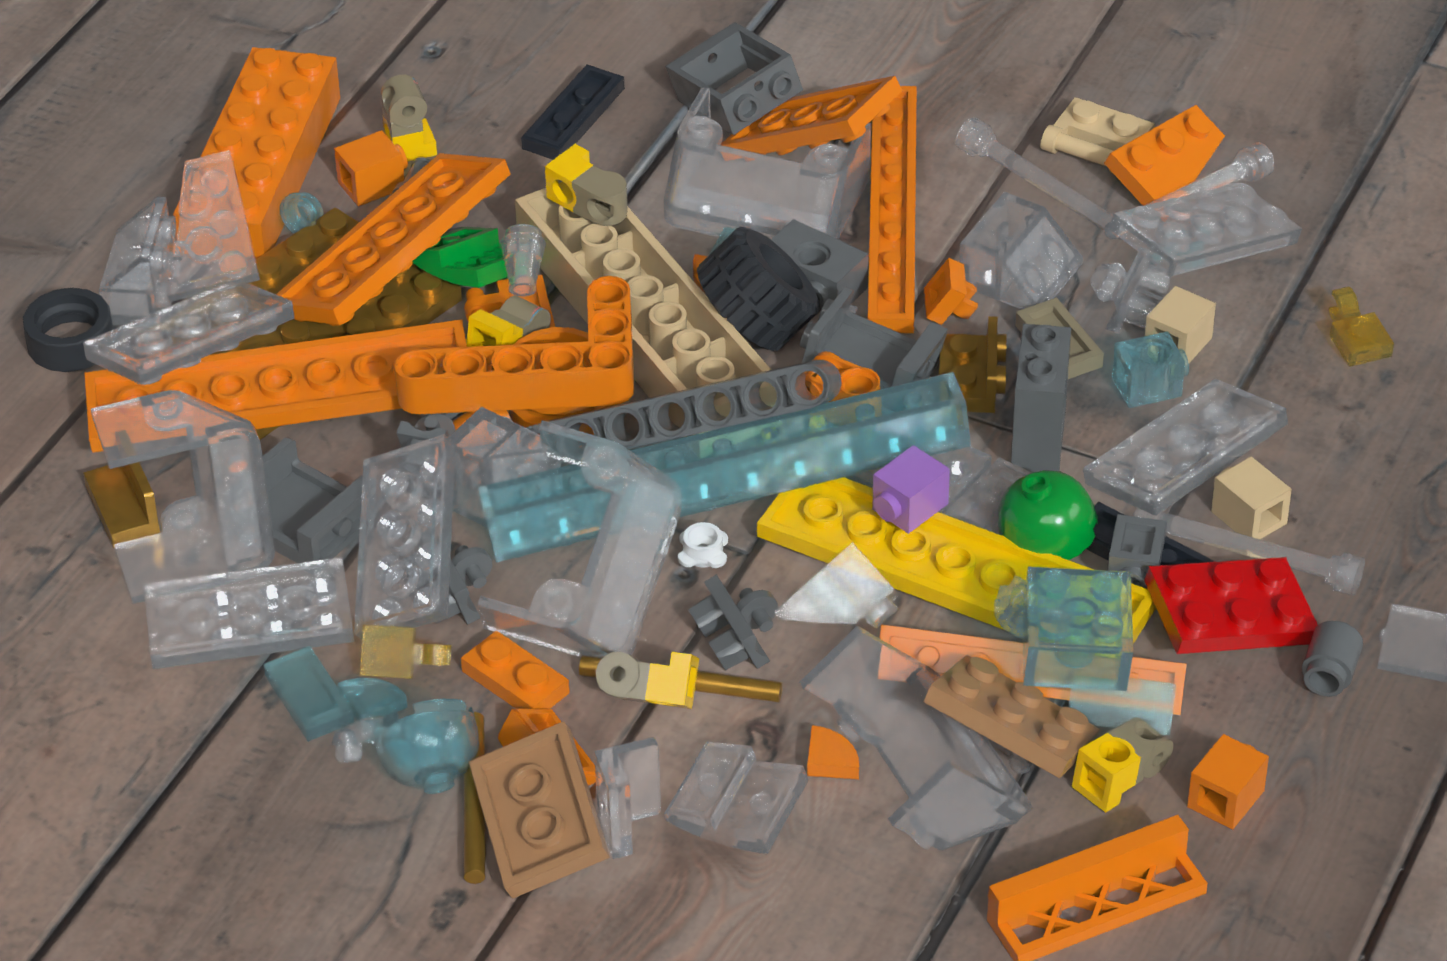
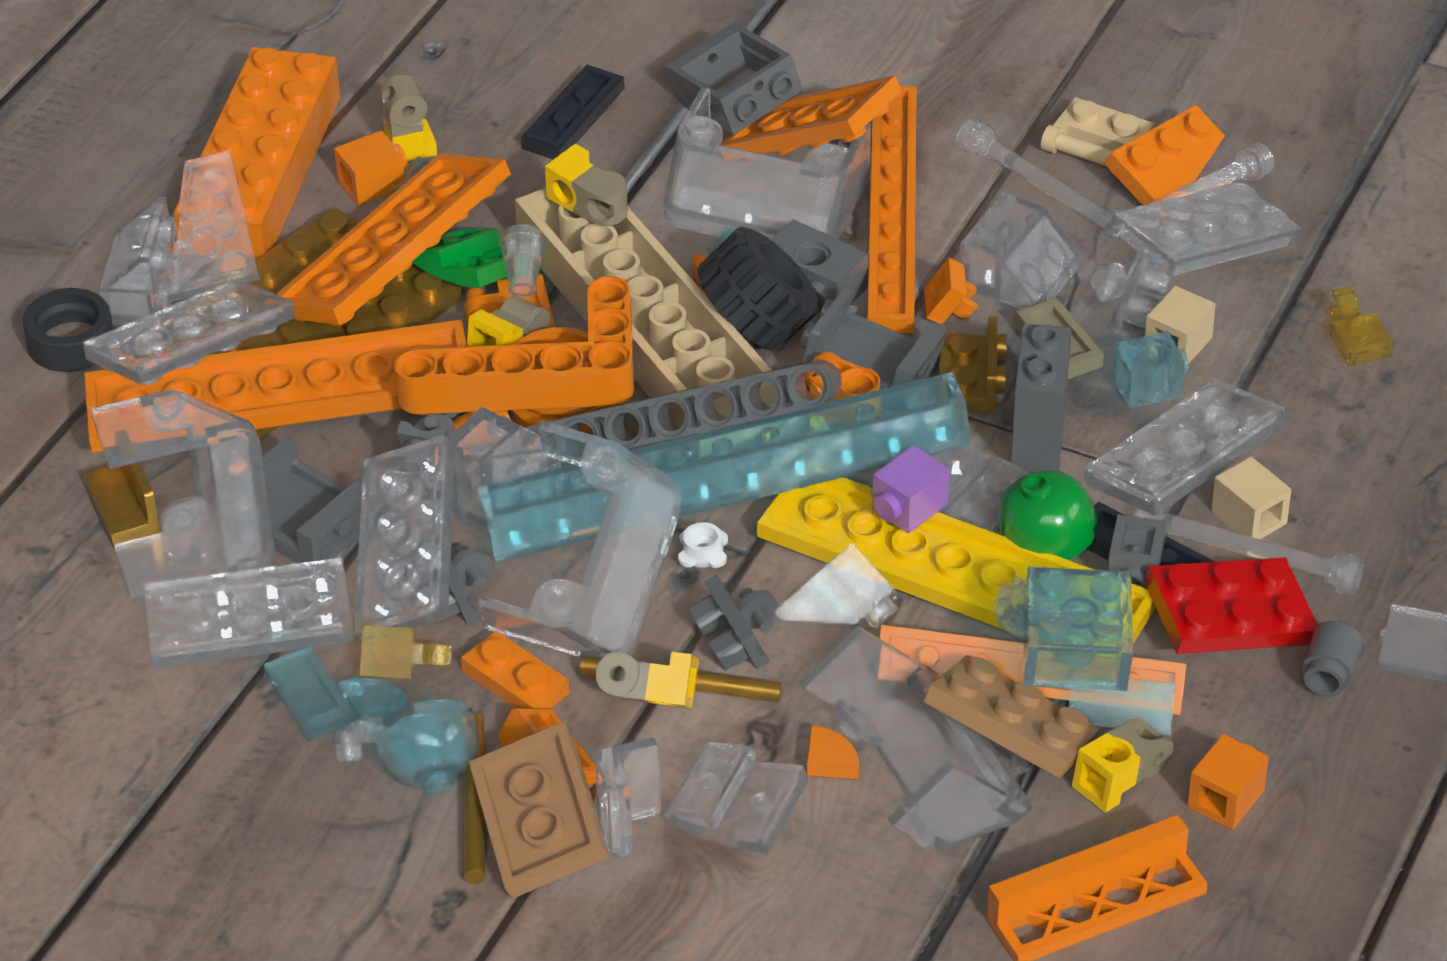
(300, 211): clear light blue plate -> none

